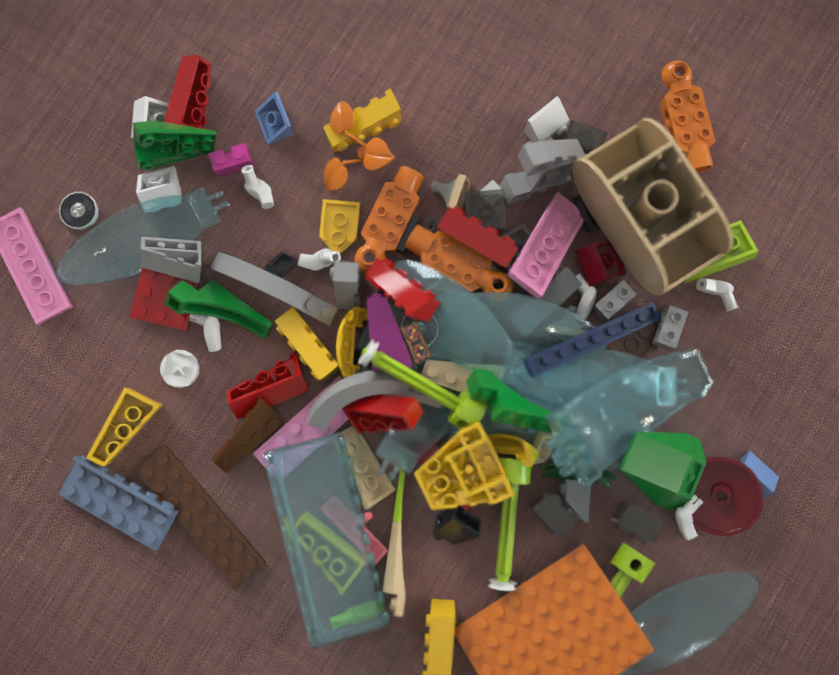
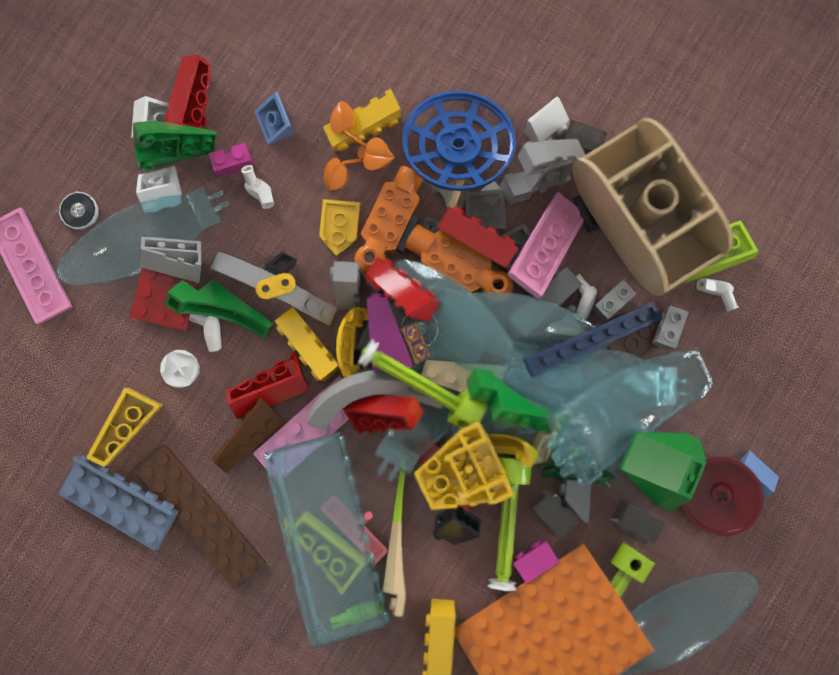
(275, 285): none -> yellow plate
(319, 260): white arm -> none
(365, 468): tan wing -> none
(459, 133): none -> blue dish
(534, 561): none -> dark pink brick
(600, 262): dark red slope -> none
(684, 518): white arm -> none
(687, 115): orange brick -> none

